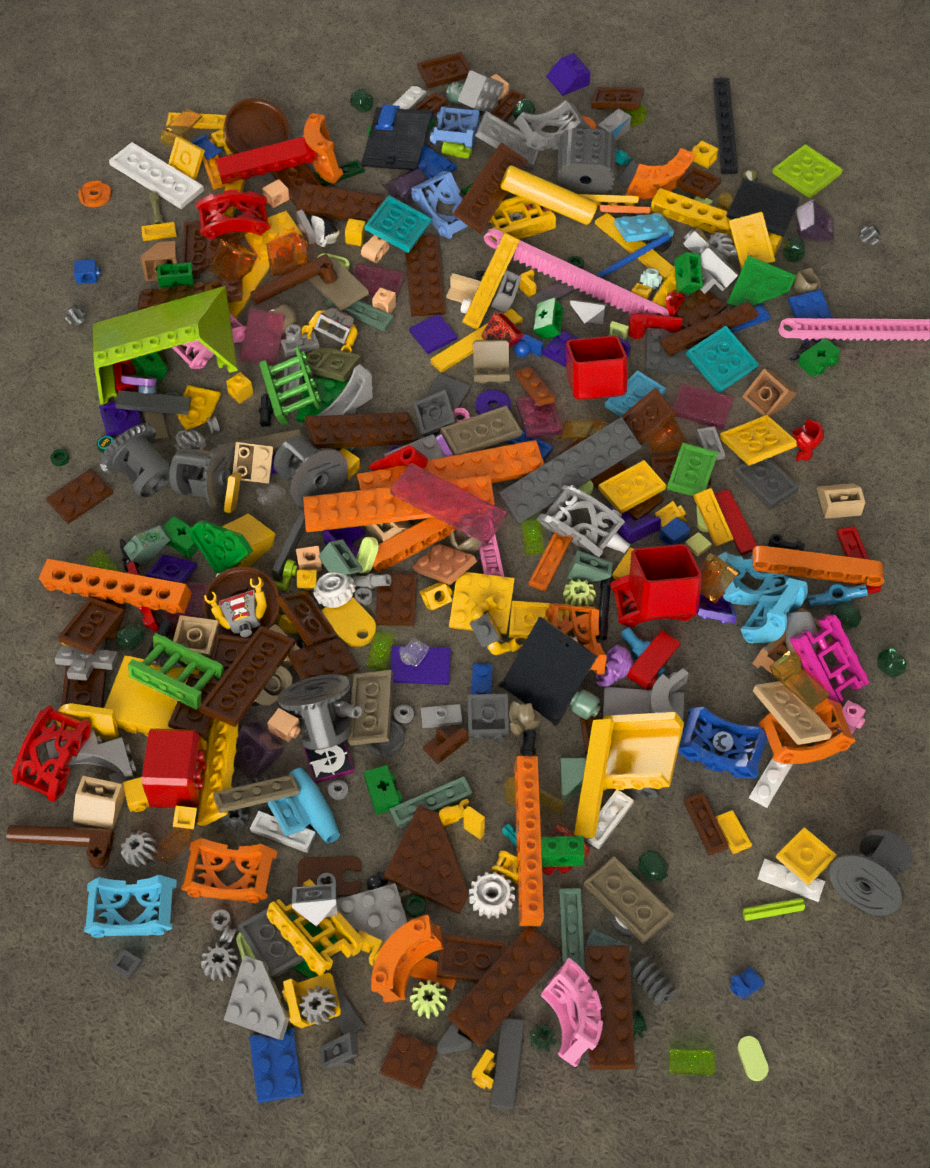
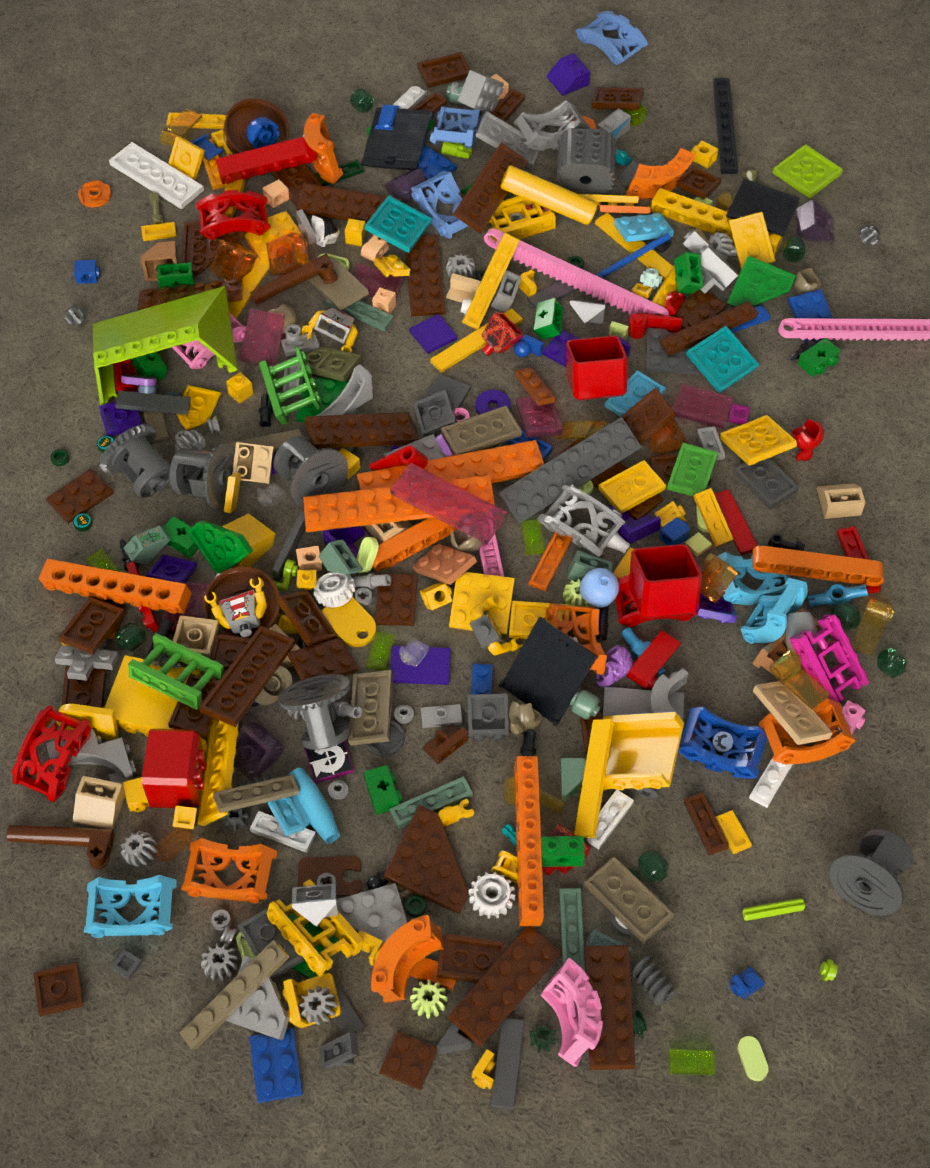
(58, 989): none -> reddish brown plate
(82, 522): none -> dark green tile
(234, 995): none -> dark tan plate
(262, 132): none -> blue cylinder
(284, 725): light nougat brick -> none
(391, 265): none -> yellow plate
(460, 265): none -> light grey gear
(474, 822): yellow tile -> none
(491, 361): dark tan bracket -> none
(523, 106): clear green head -> none
(599, 587): none -> light blue cylinder
(608, 20): none -> medium blue fence
(739, 414): none -> magenta plate
(769, 393): medium nougat slope -> none
(784, 878): white plate -> none
(806, 856): yellow tile -> none
(828, 970): none -> lime plate
(872, 626): none -> clear yellow door

